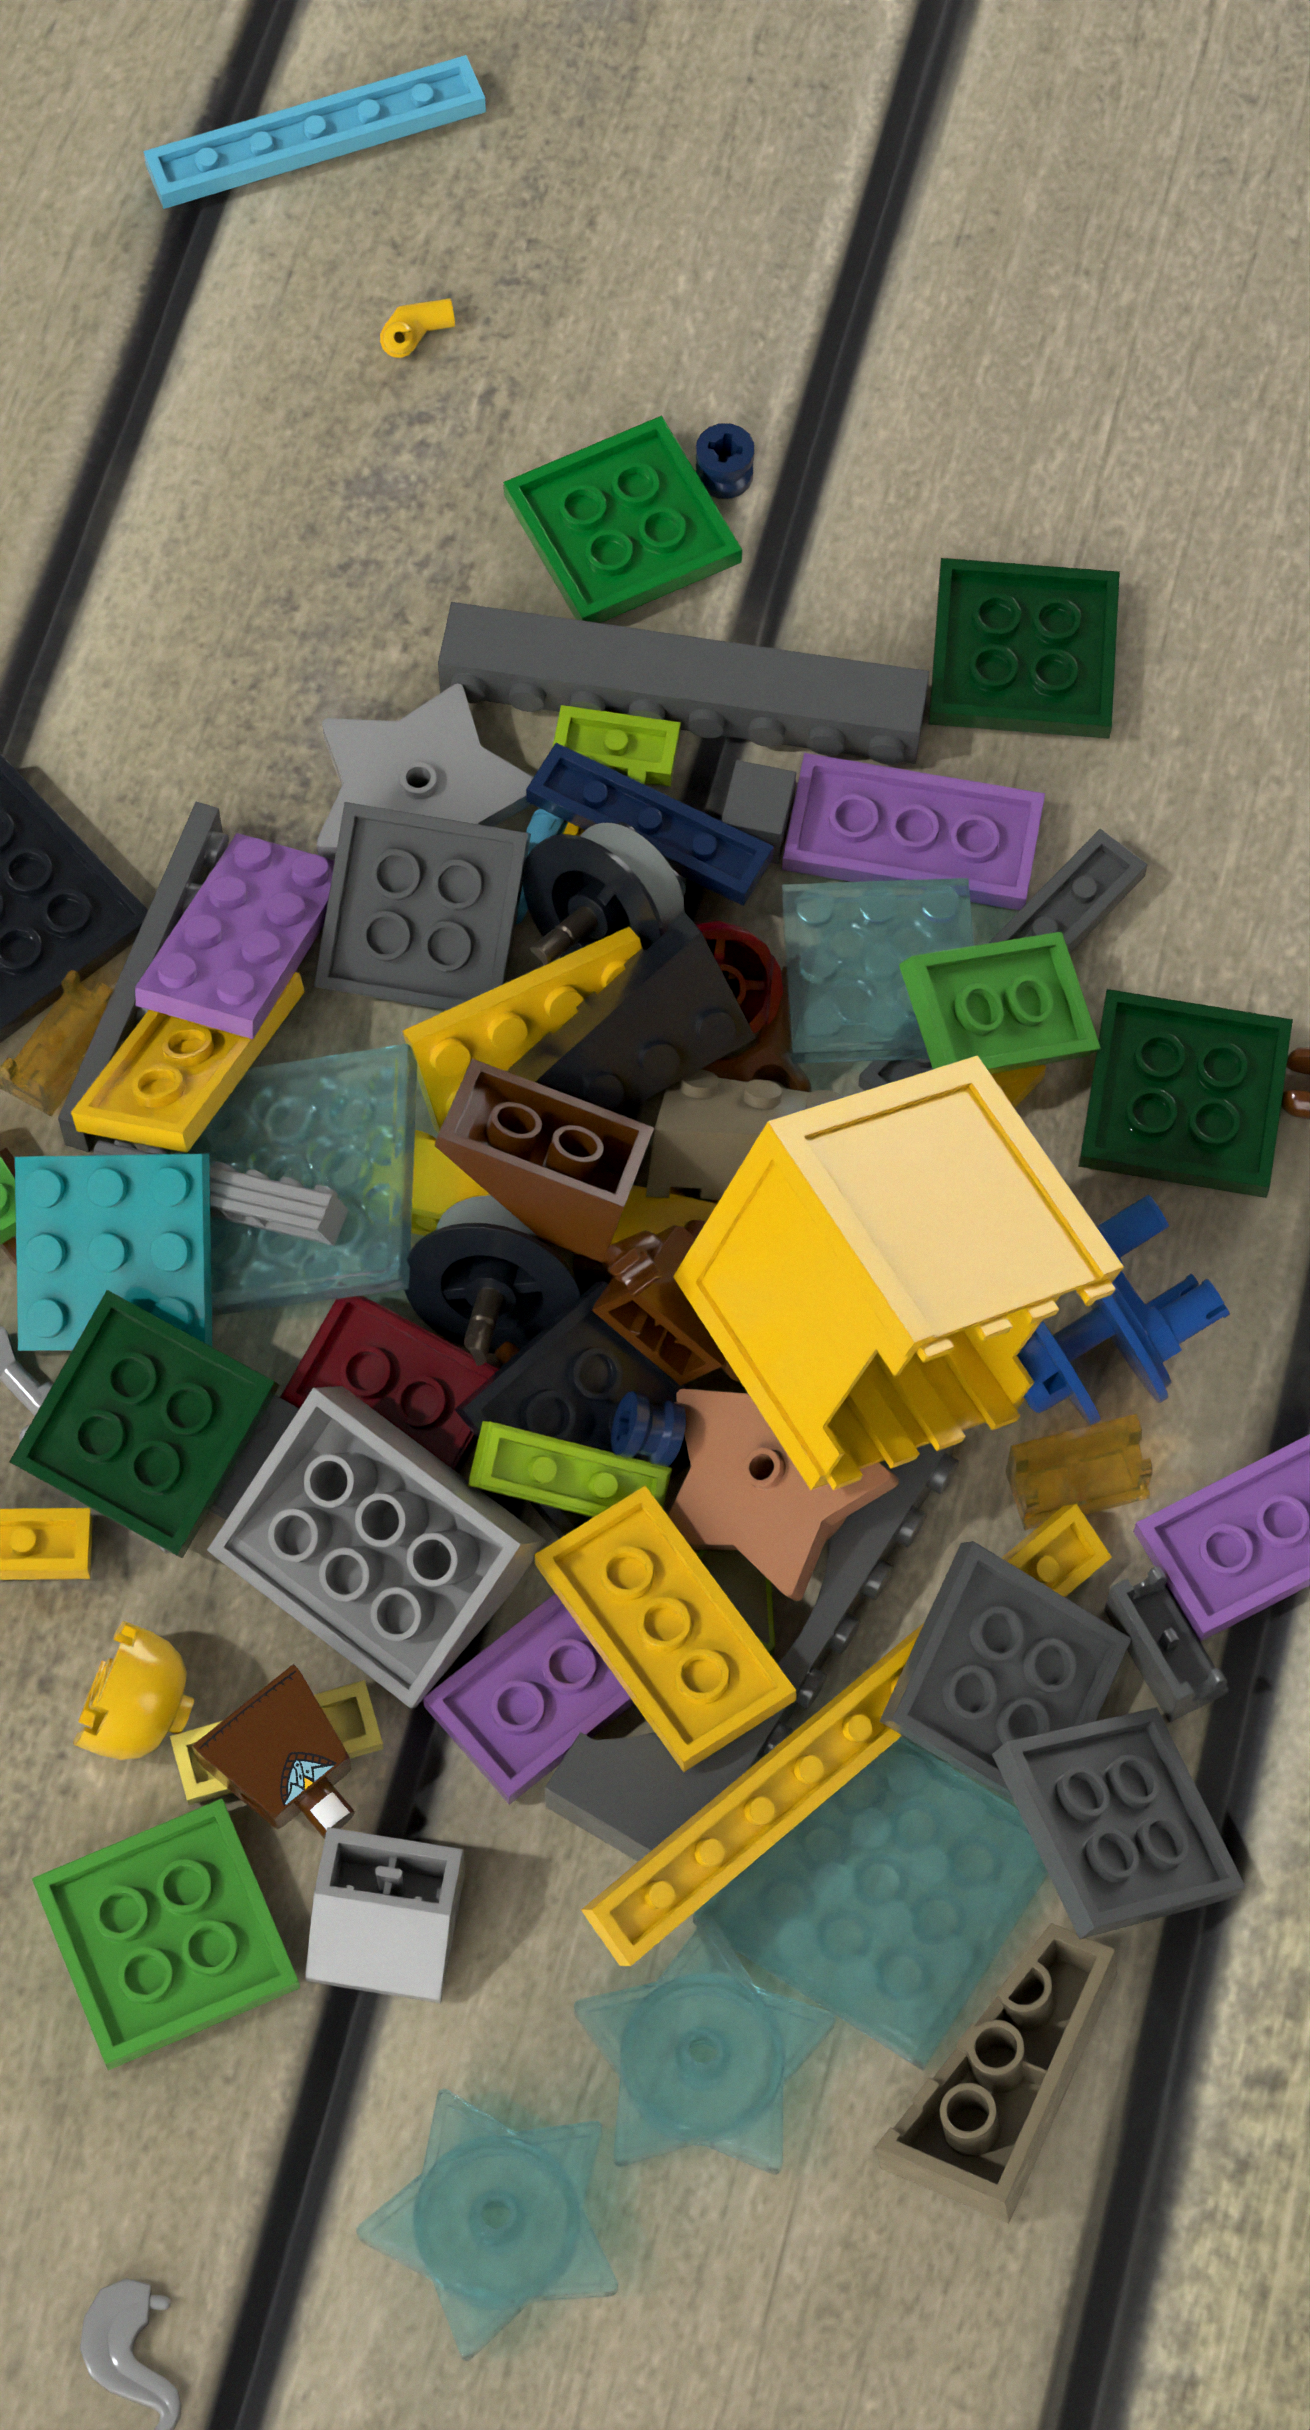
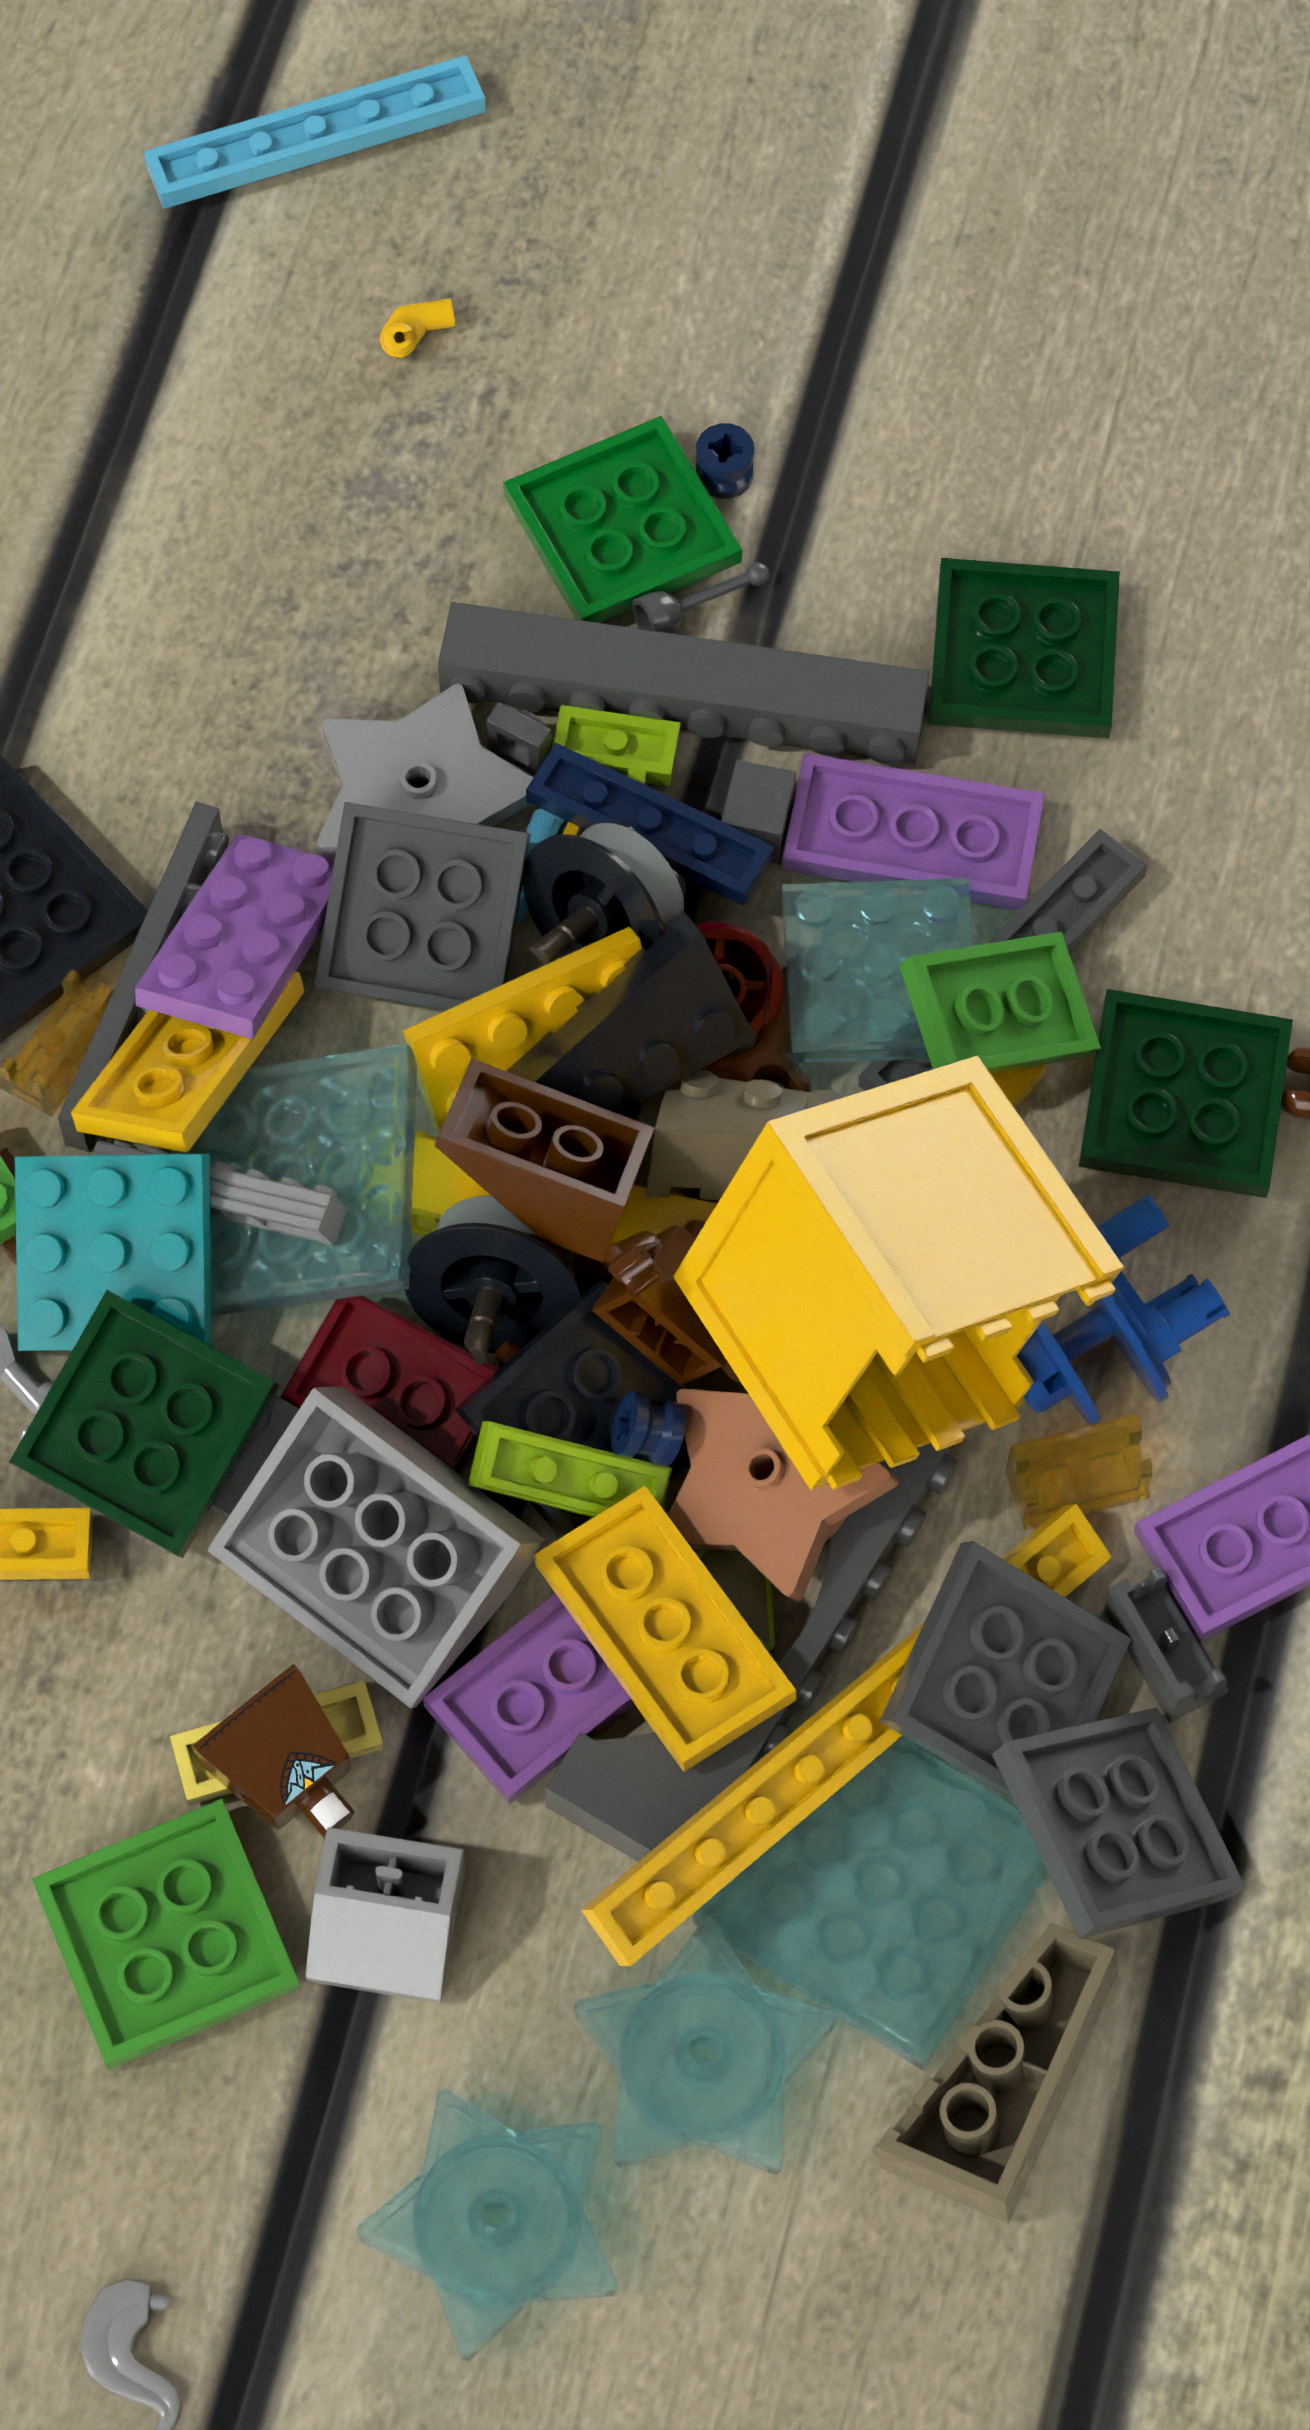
(135, 1697): yellow cylinder -> none
(518, 737): none -> flat silver plate
(663, 611): none -> dark grey hinge

